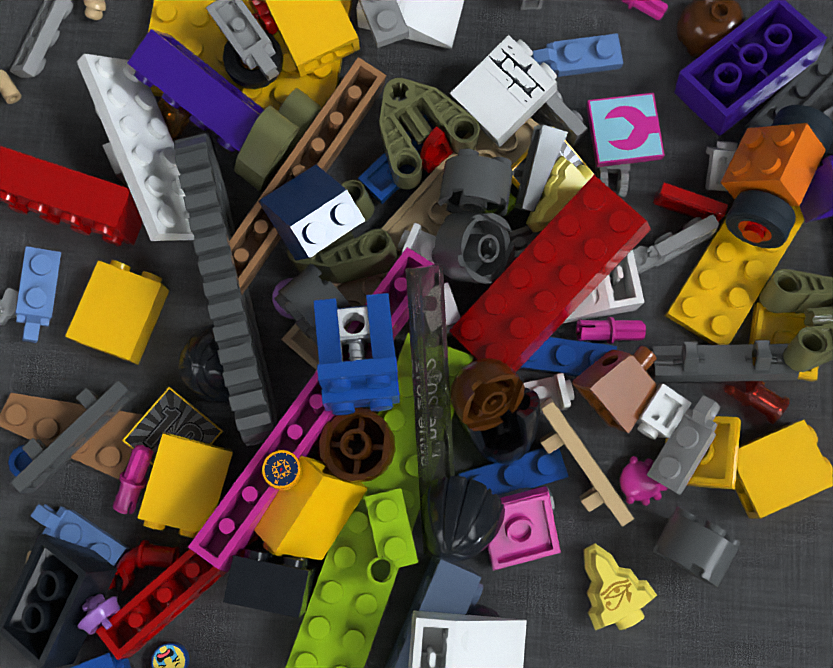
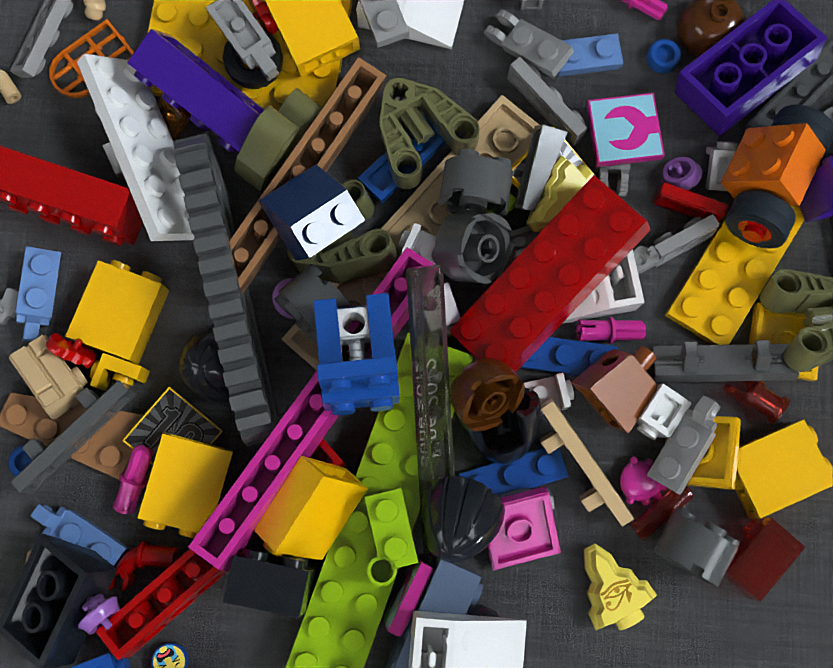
(49, 377): none -> tan brick
(71, 350): none -> red piece
(73, 63): none -> orange window
(124, 371): none -> yellow bracket
(282, 470): tile -> none
(357, 446): reddish brown cylinder -> none
(406, 597): none -> dark pink tile
(435, 150): red tile -> none
(505, 89): white brick -> none
(530, 44): none -> light grey hinge
(660, 512): none -> clear red axle
(663, 56): none -> blue tile
(682, 173): none -> medium lavender hat
(762, 558): none -> clear red brick

